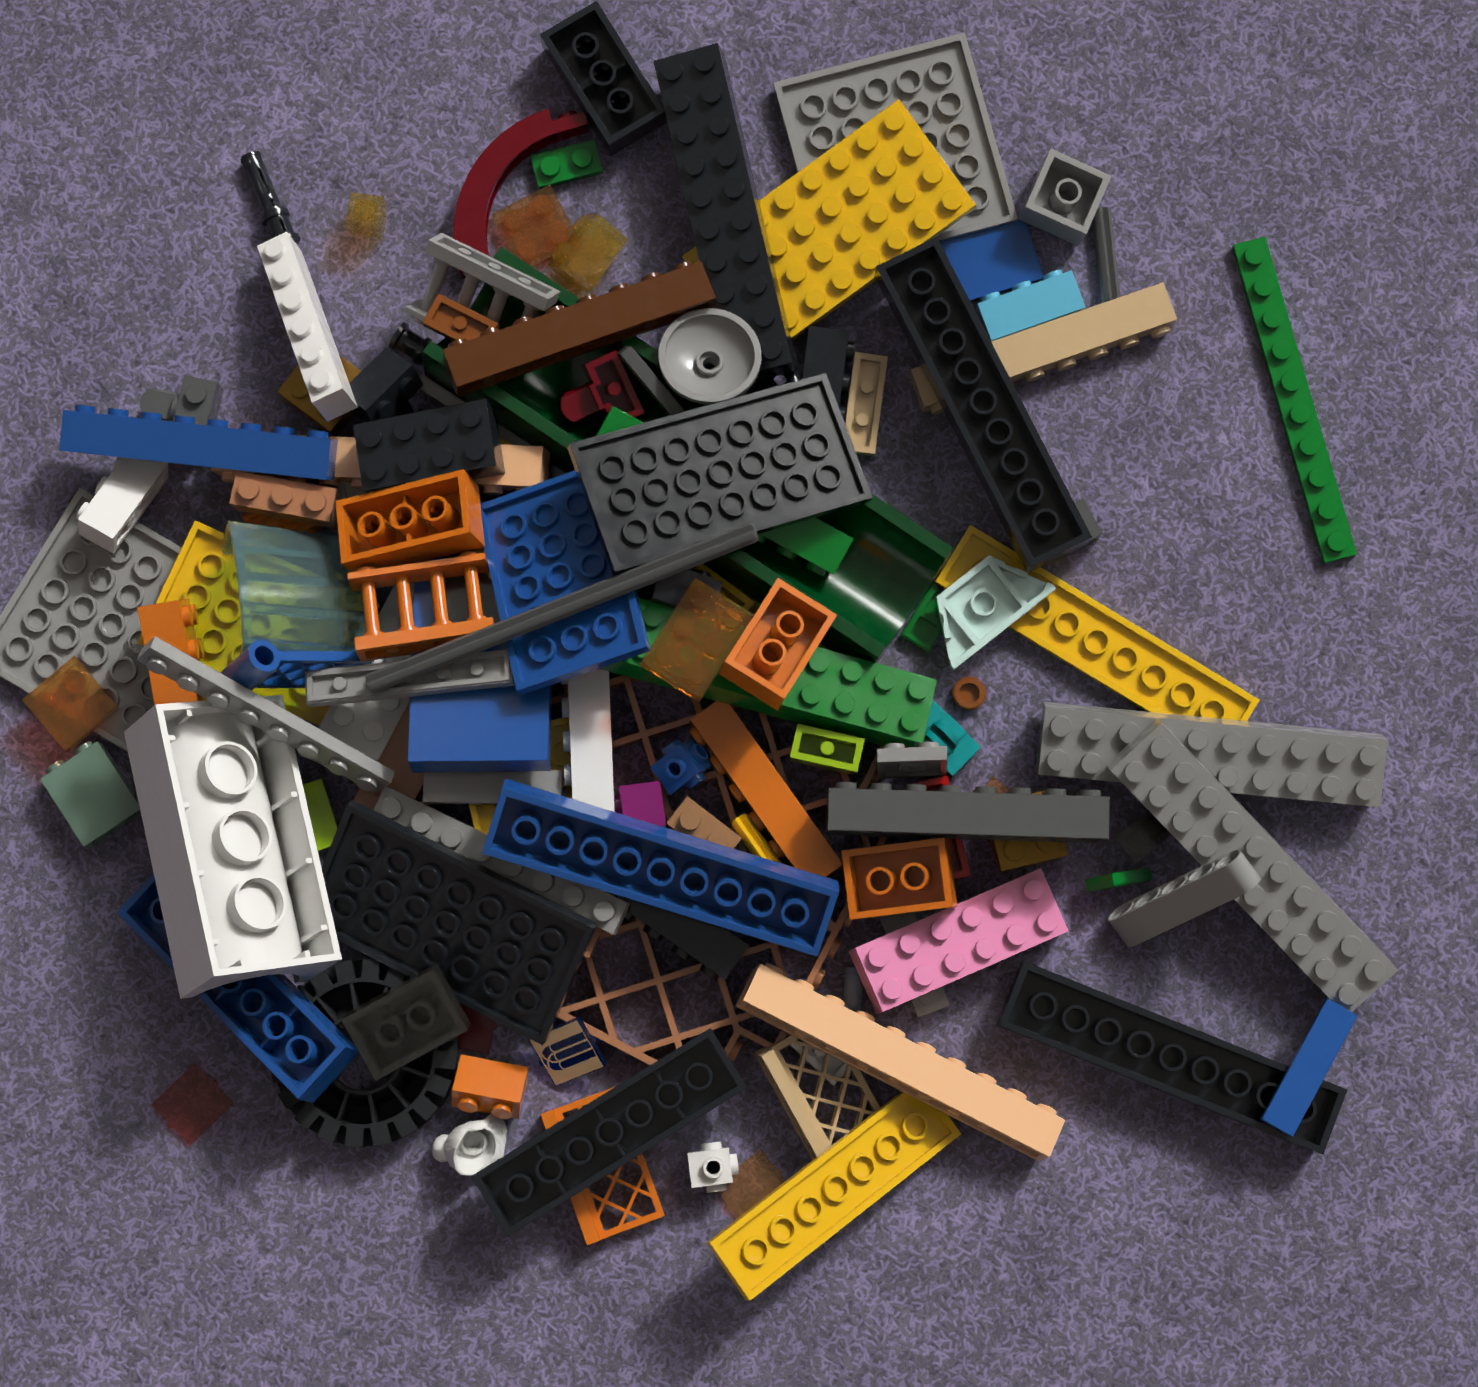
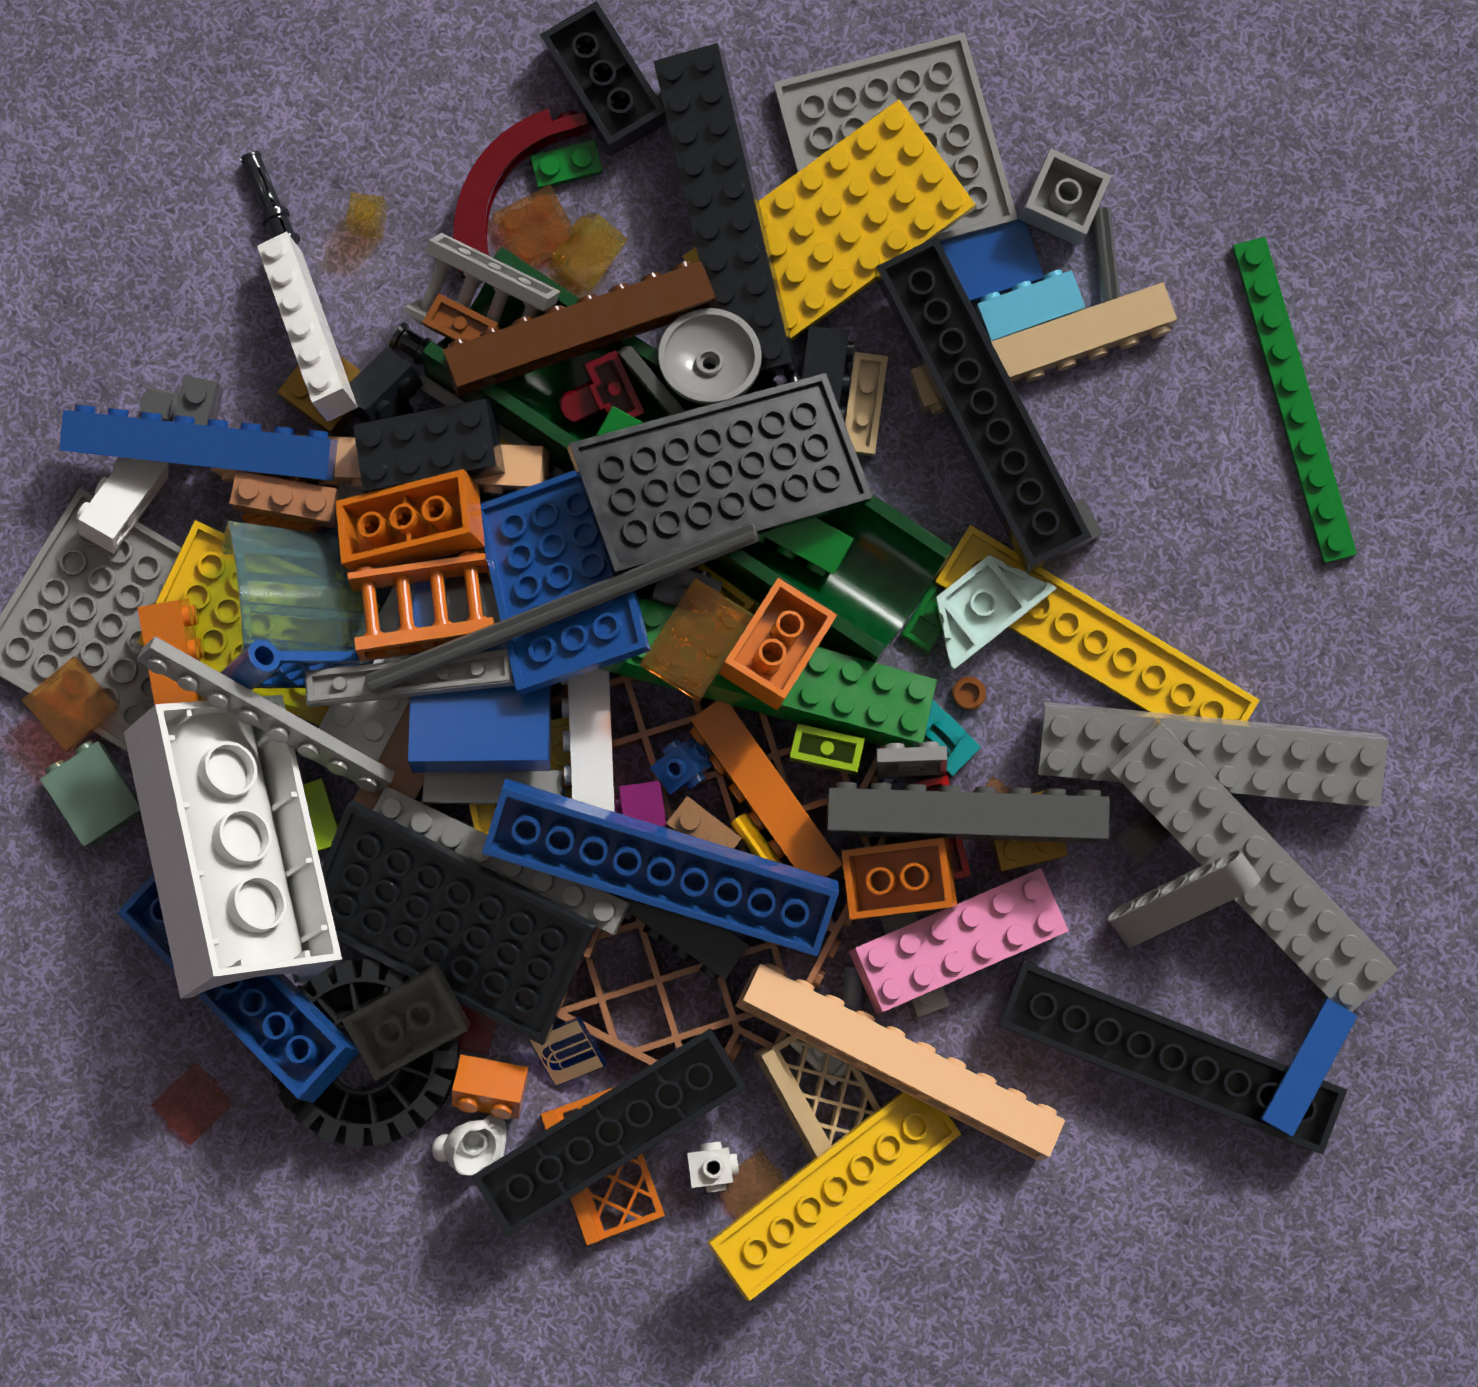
(1118, 879): green tile -> none

